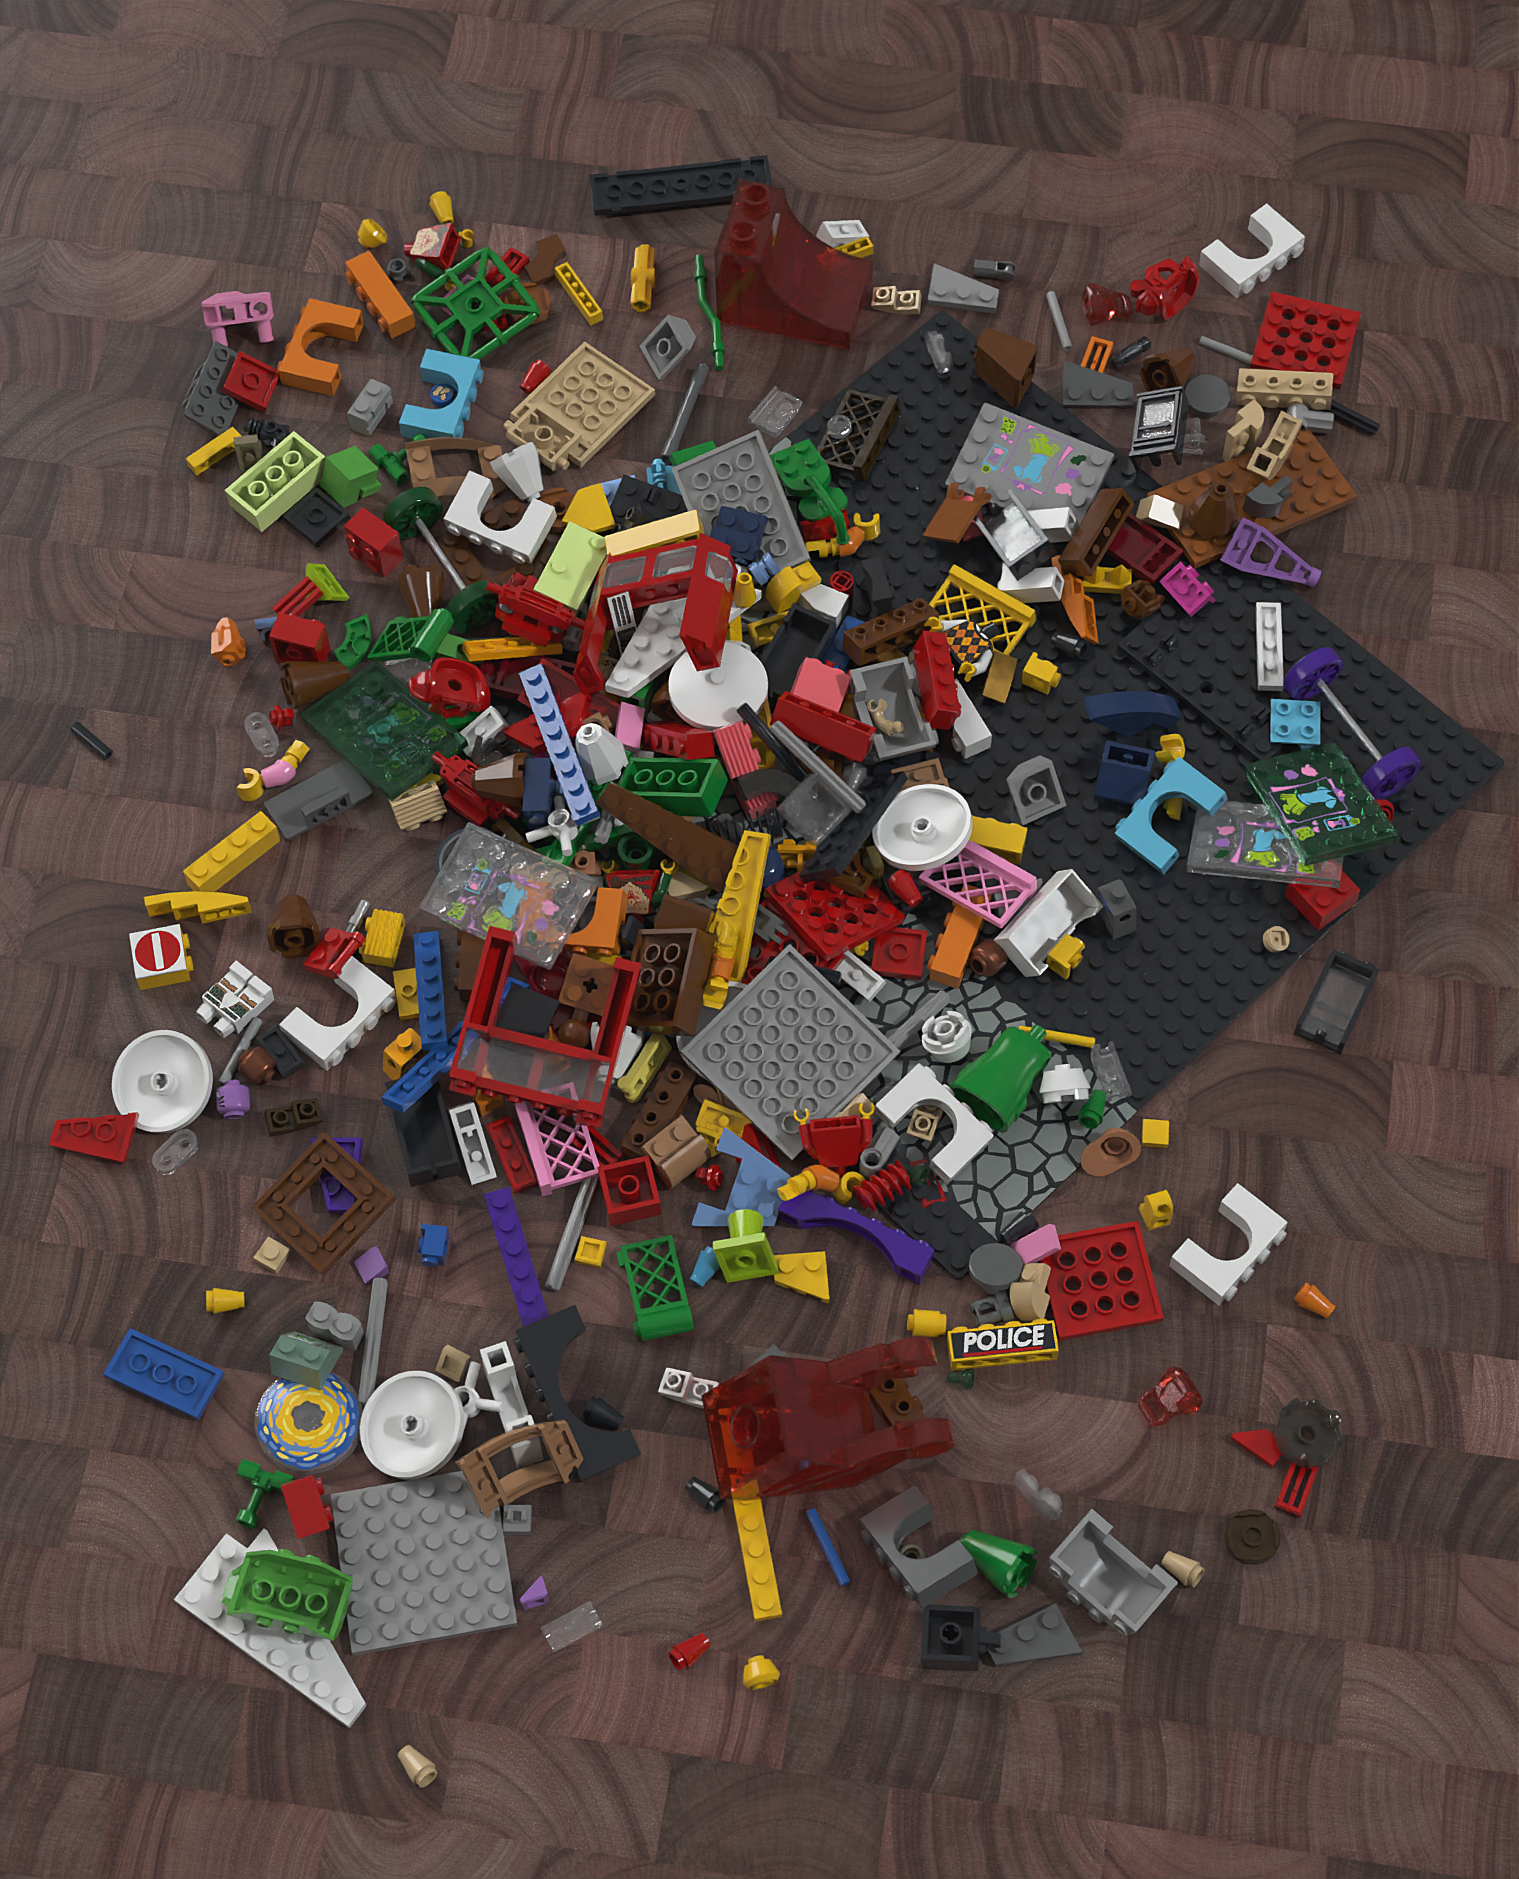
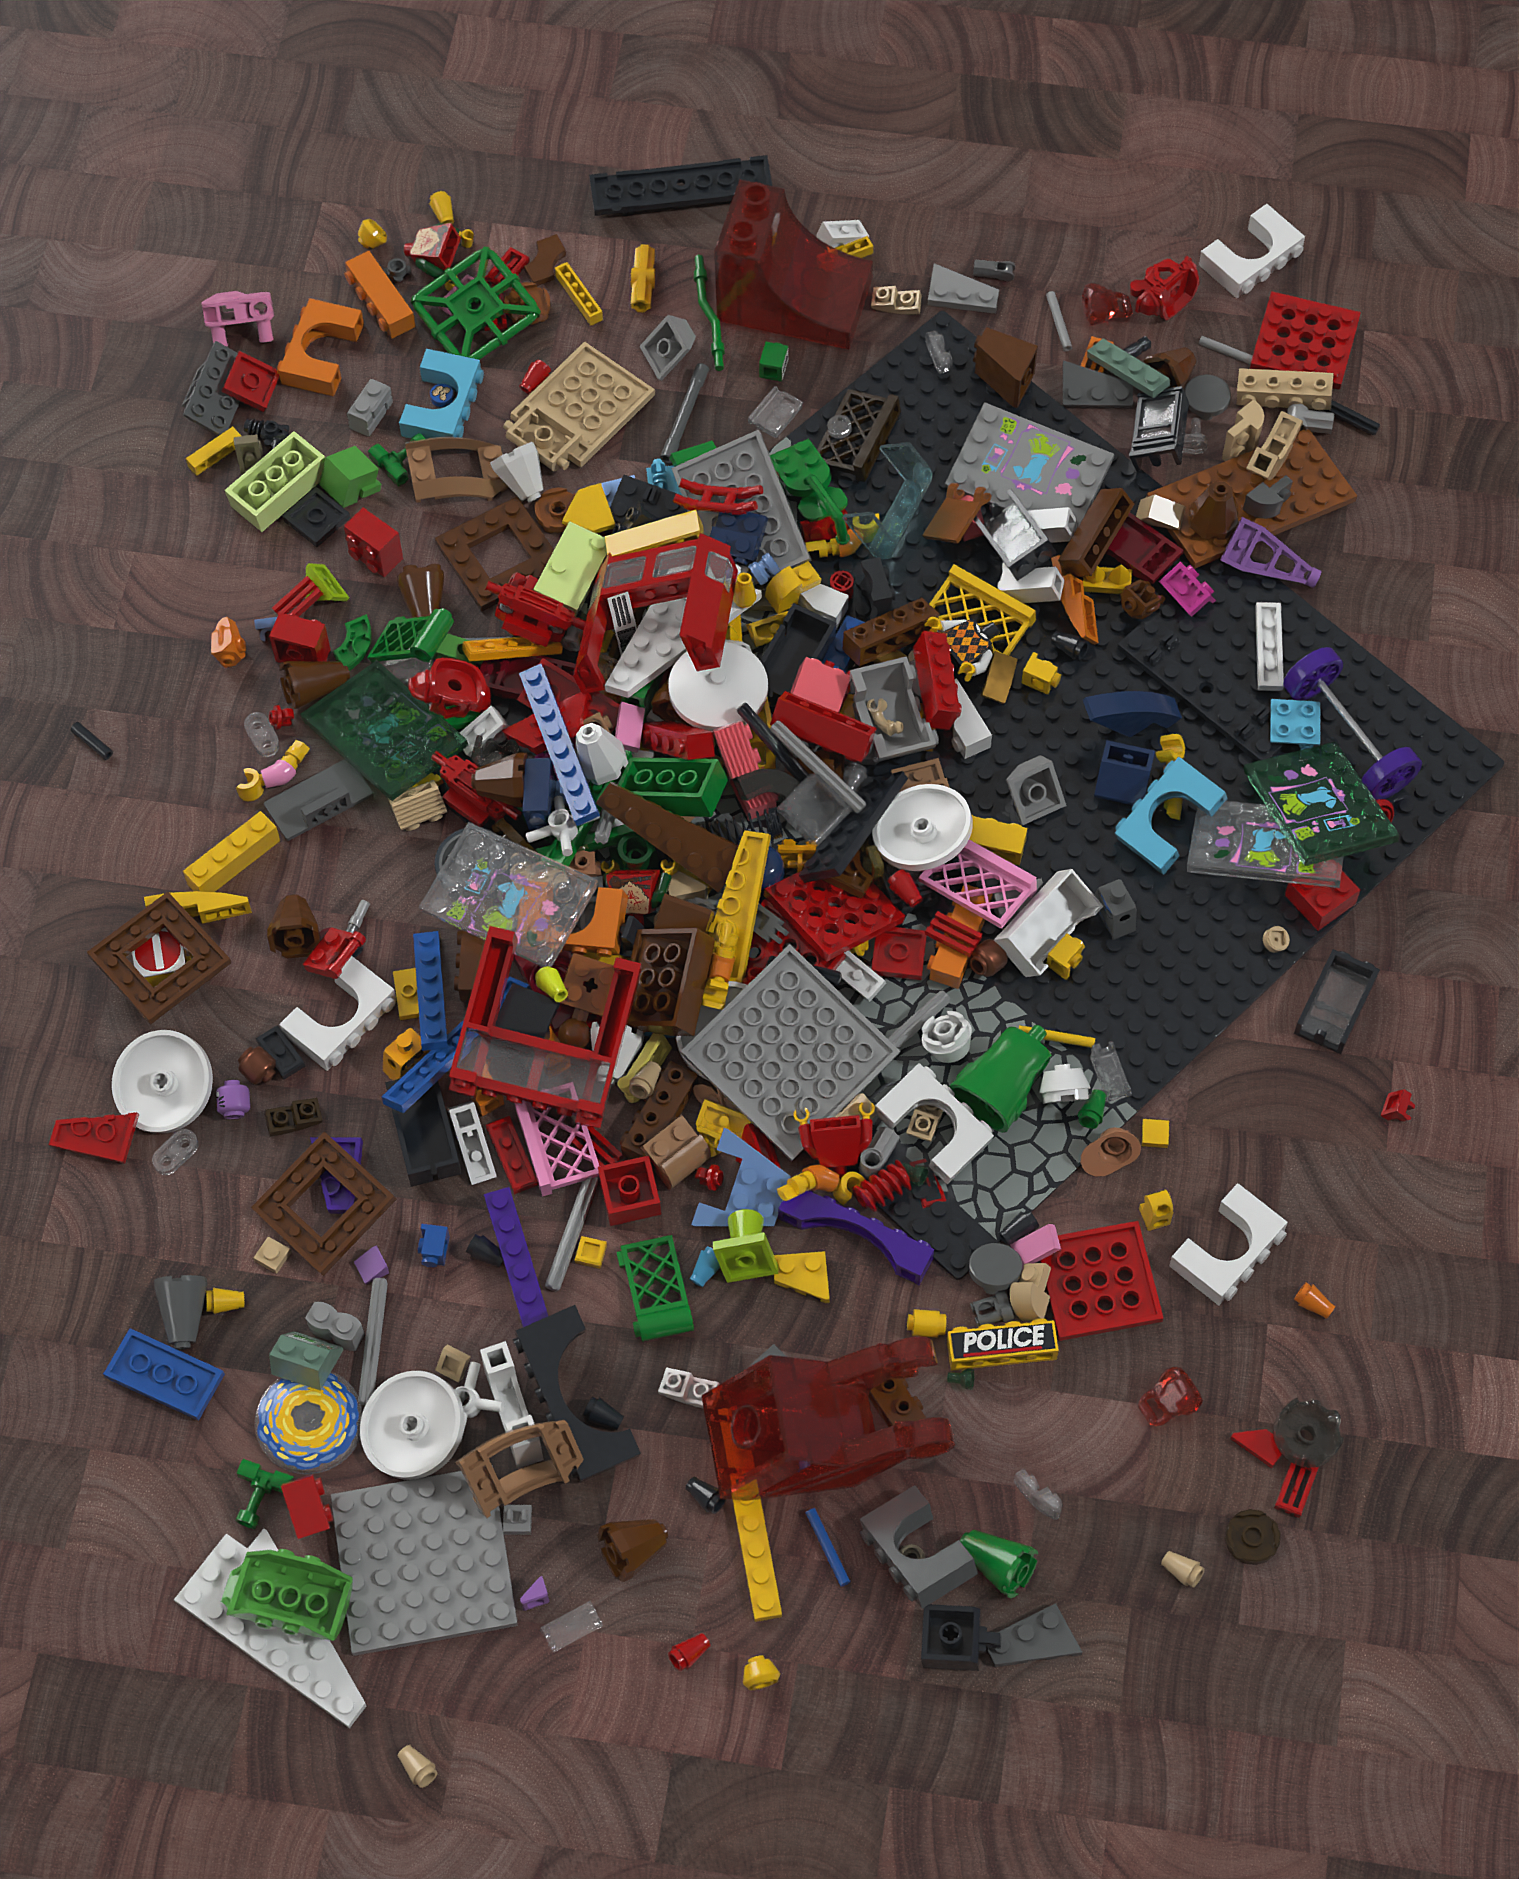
(163, 913): none -> reddish brown plate
(181, 1307): none -> dark grey cone
(235, 1000): white hips -> none
(241, 1048): light grey bar -> none
(382, 938): yellow brick -> none
(413, 515): dark green axle -> none
(484, 1250): none -> black cone
(519, 542): white arch -> none
(551, 983): none -> neon yellow cone
(631, 1545): none -> reddish brown cone
(644, 1081): none -> tan cone
(708, 491): none -> red piece
(773, 361): none -> green brick
(884, 537): none -> clear light blue windscreen
(945, 924): none -> red tile
(1108, 1576): light grey cylinder -> none
(1128, 368): none -> sand green plate
(1396, 1106): none -> red tile

